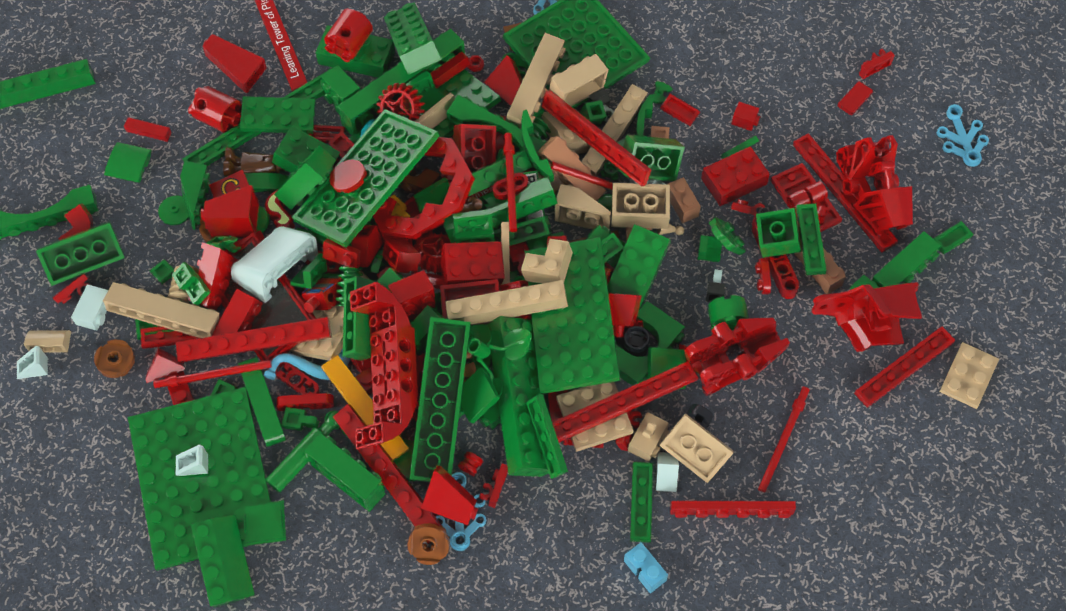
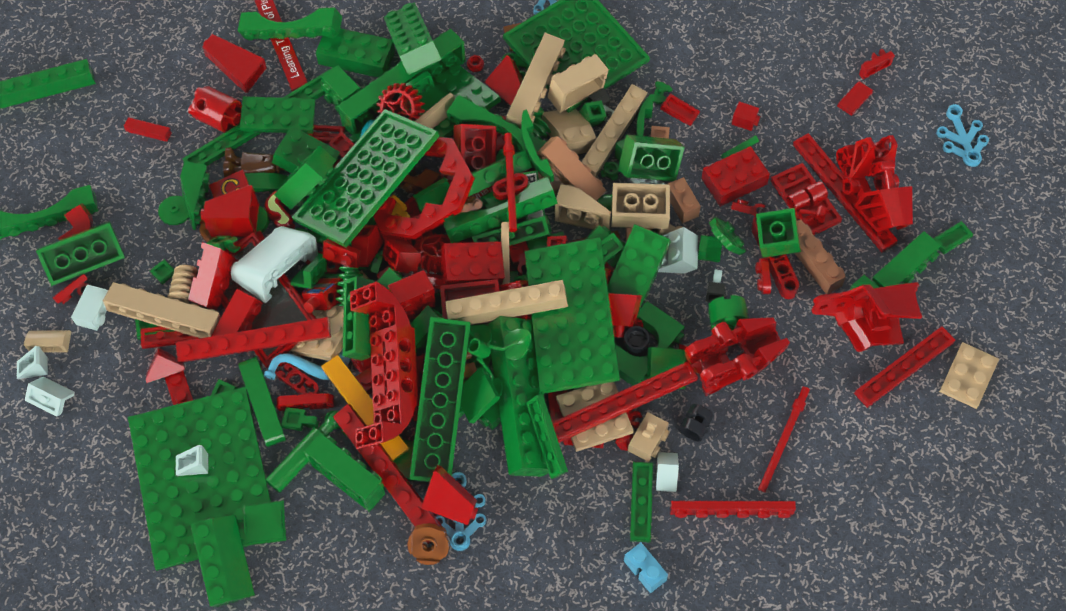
(48, 395): none -> light aqua panel
(121, 366): dark orange plate -> none
(127, 162): green slope -> none
(175, 380): red bar -> none
(190, 281): green slope -> none
(319, 23): none -> green arch
(348, 34): red cylinder -> none
(348, 176): tile -> none
(450, 69): red piece -> none
(470, 463): red wheel -> none
(473, 226): green slope -> none
(499, 478): red plate -> none
(549, 267): tan brick -> none
(581, 175): red bar -> none
(596, 138): red tile -> none
(681, 253): none -> light aqua slope
(696, 448): tan plate -> none
(811, 239): green plate -> none

